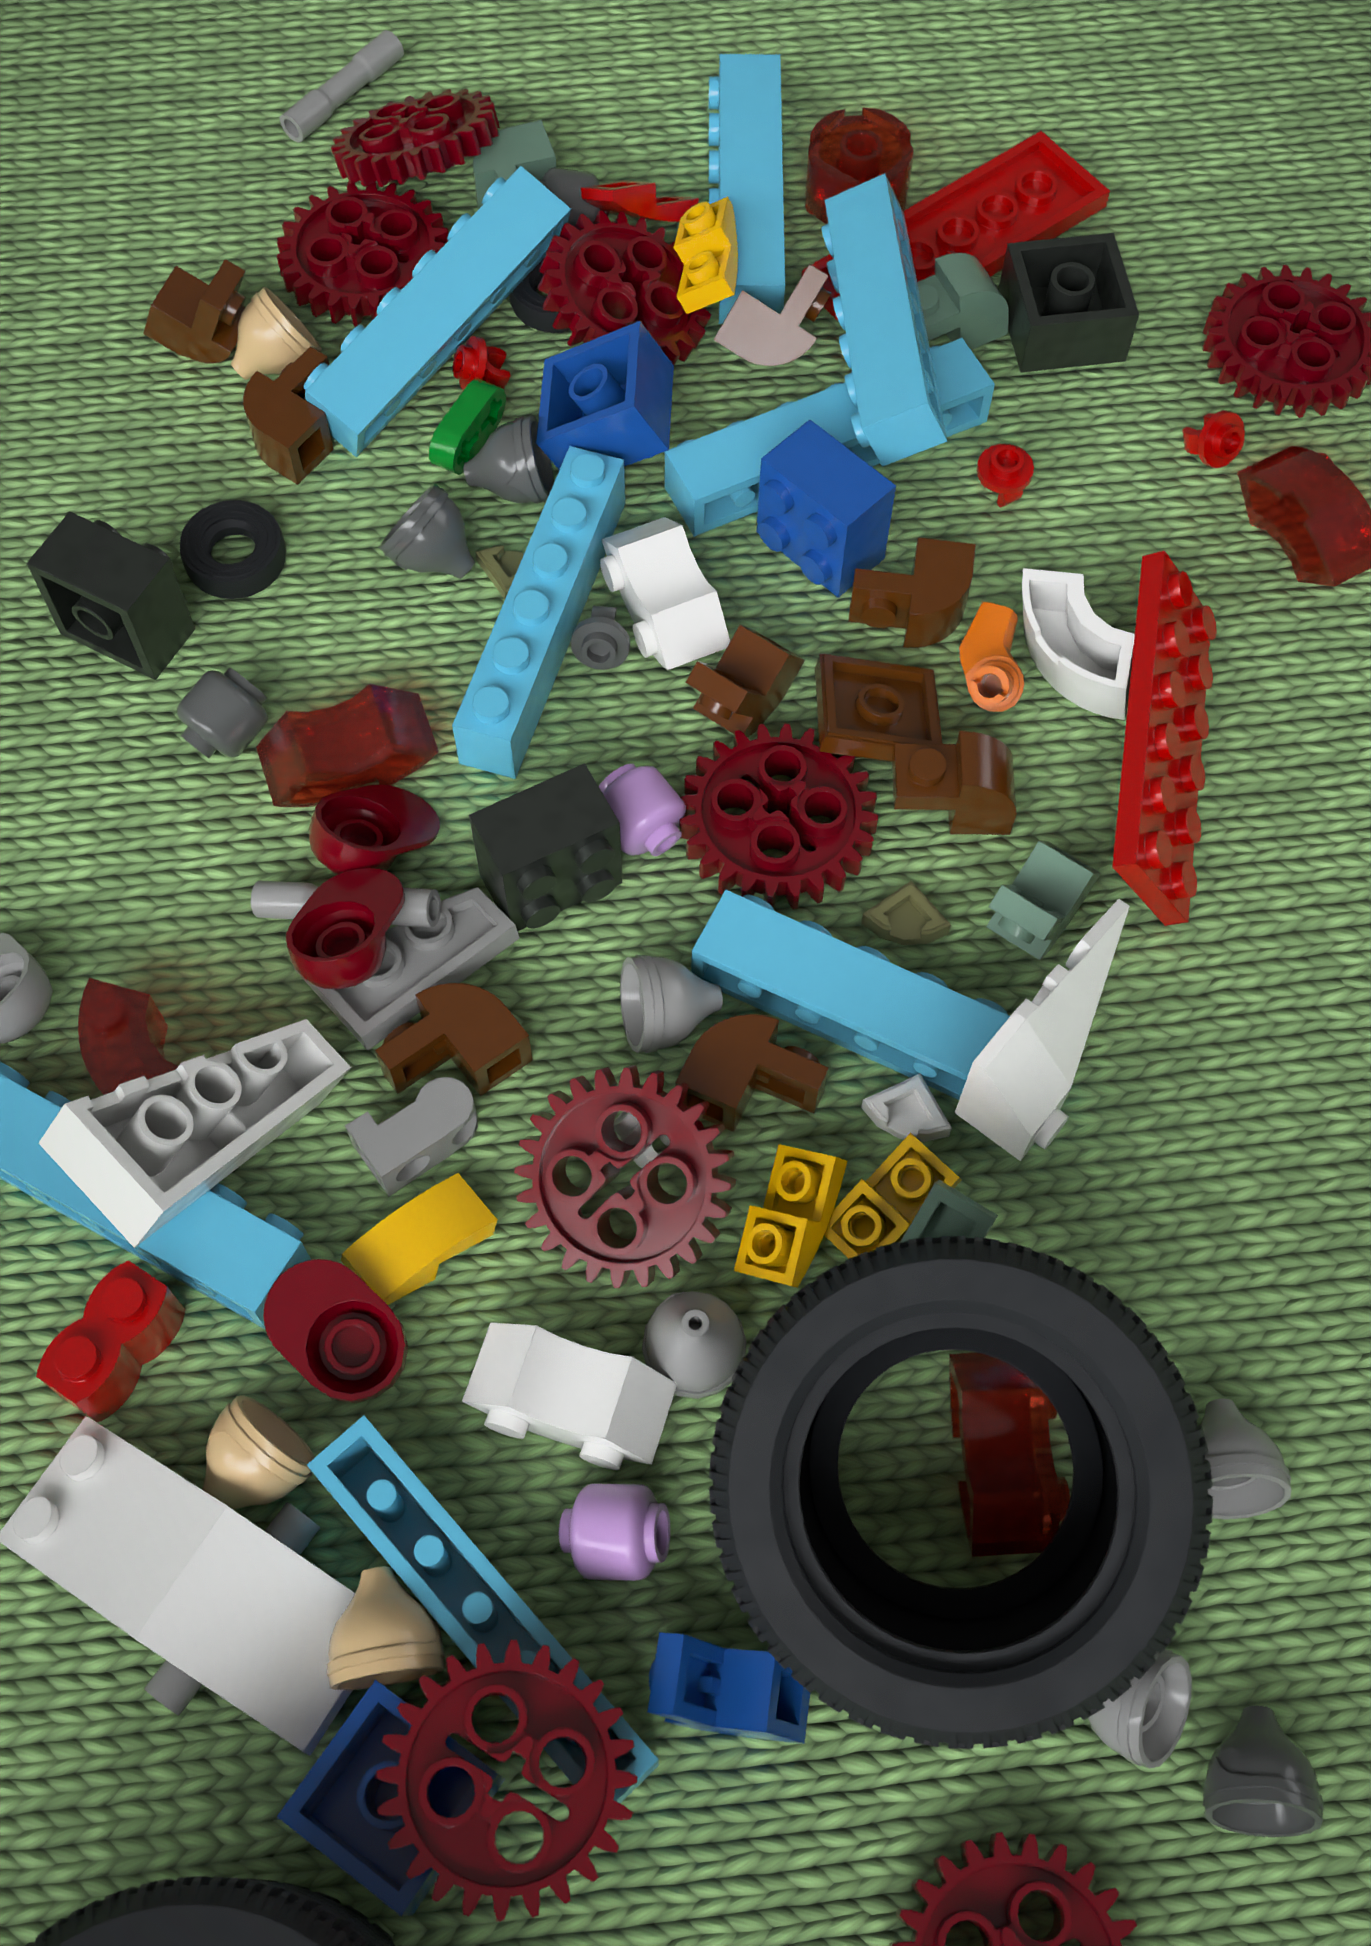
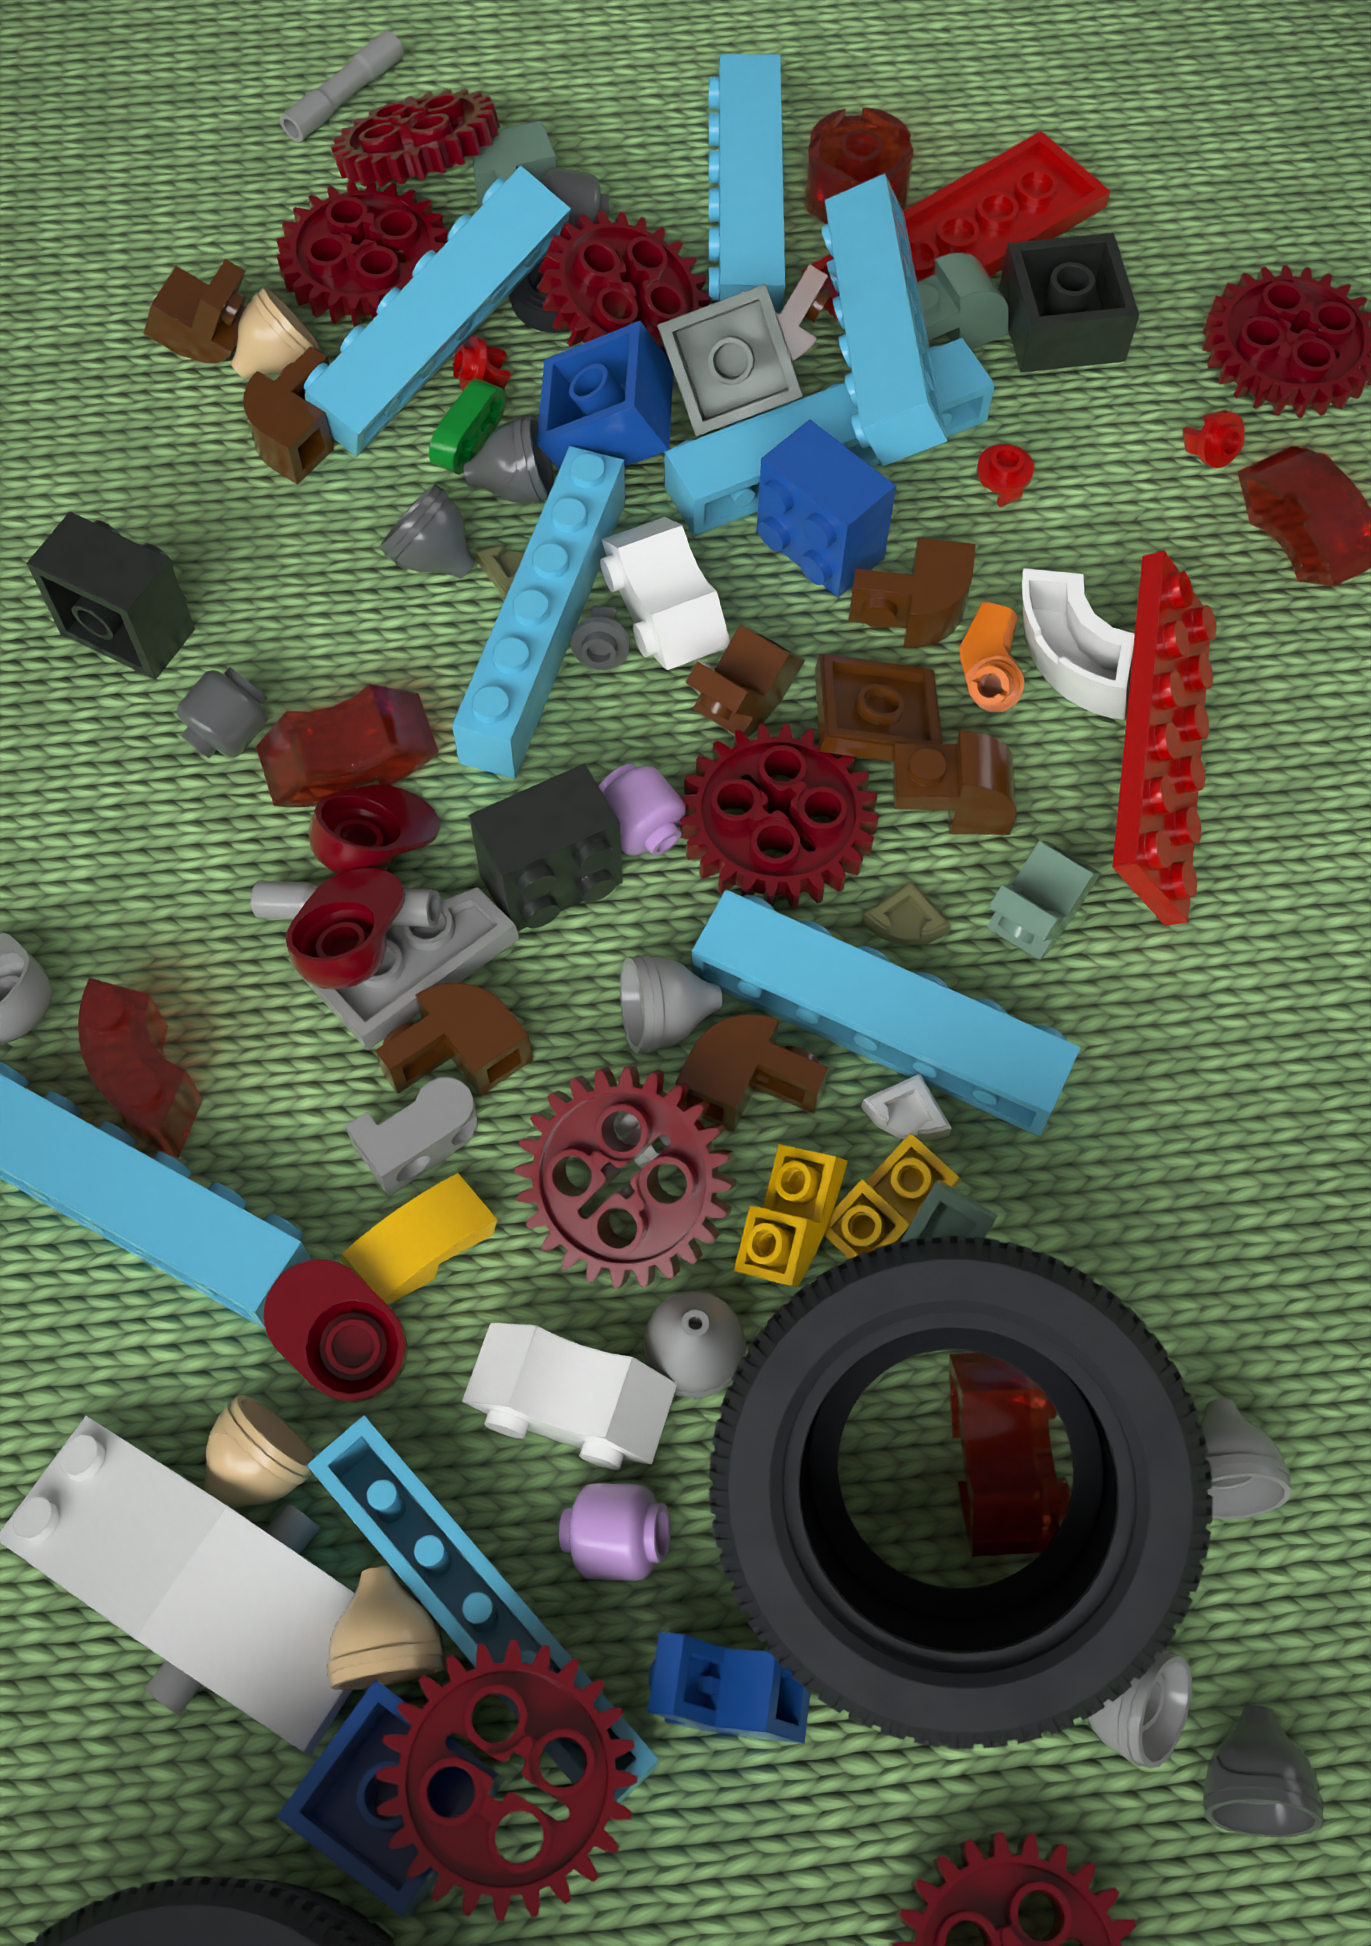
(102, 1354): red brick -> none
(179, 1134): white wedge -> none
(226, 520): black tyre -> none
(637, 200): red slope -> none
(709, 254): yellow slope -> none
(730, 360): none -> brick
(1033, 1058): white wedge -> none

